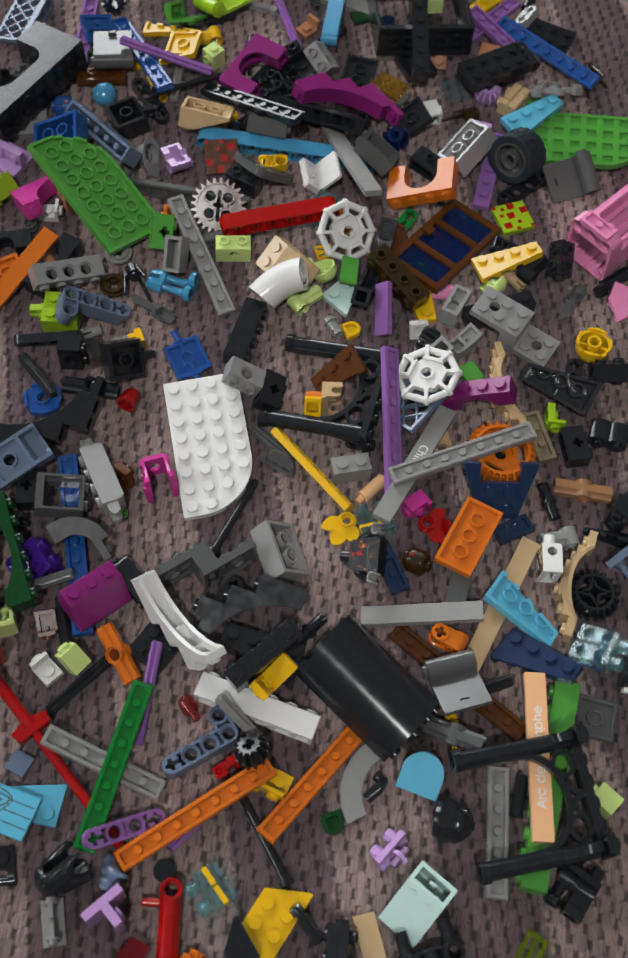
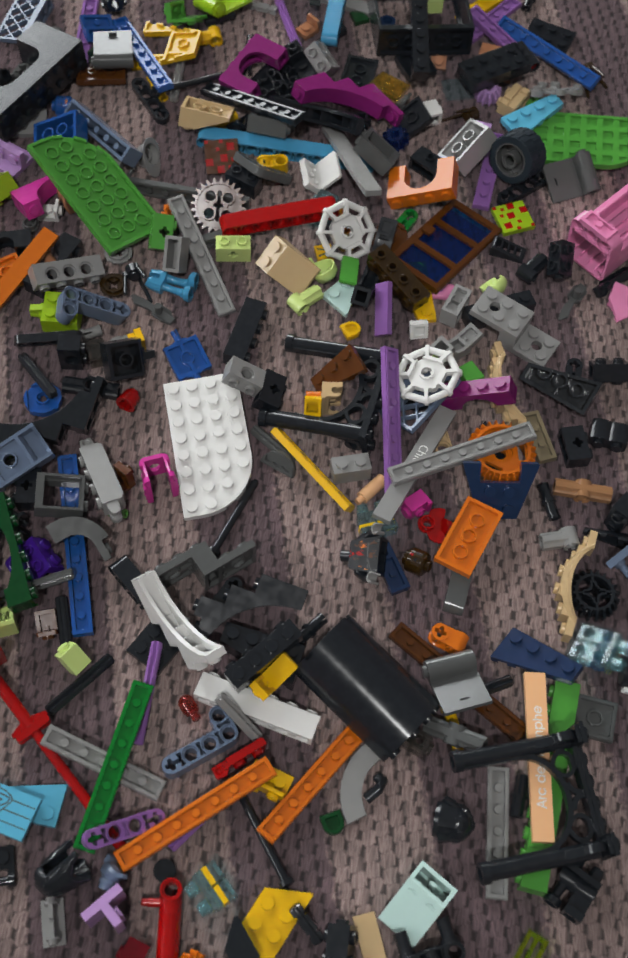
(19, 763): sand blue tile -> none
(45, 669): white bracket -> none
(94, 596): magenta slope -> none
(104, 93): dark azure hair -> none
(112, 643): orange piece -> none
(129, 117): black hinge -> none
(166, 55): medium lavender axle -> none
(176, 158): lavender cylinder -> none
(213, 55): yellowish green brick -> none
(251, 751): black gear -> none
(279, 551): light grey slope -> none
(281, 281): white brick -> none
(333, 326): light grey pin -> none
(340, 531): yellow plate -> none
(393, 852): lavender hips -> none
(422, 614): light grey tile -> none
(422, 775): medium azure tile -> none
(427, 337): black gear -> none
(487, 630): tan tile -> none
(500, 261): yellow wing -> none
(513, 529): dark blue plate -> none
(514, 281): tan pin -> none
(519, 610): medium azure wing -> none
(527, 16): light grey beam -> none
(549, 560): white torso -> none
(551, 419): lime bracket -> none
(593, 344): yellow cylinder -> none
(609, 799): yellowish green brick -> none

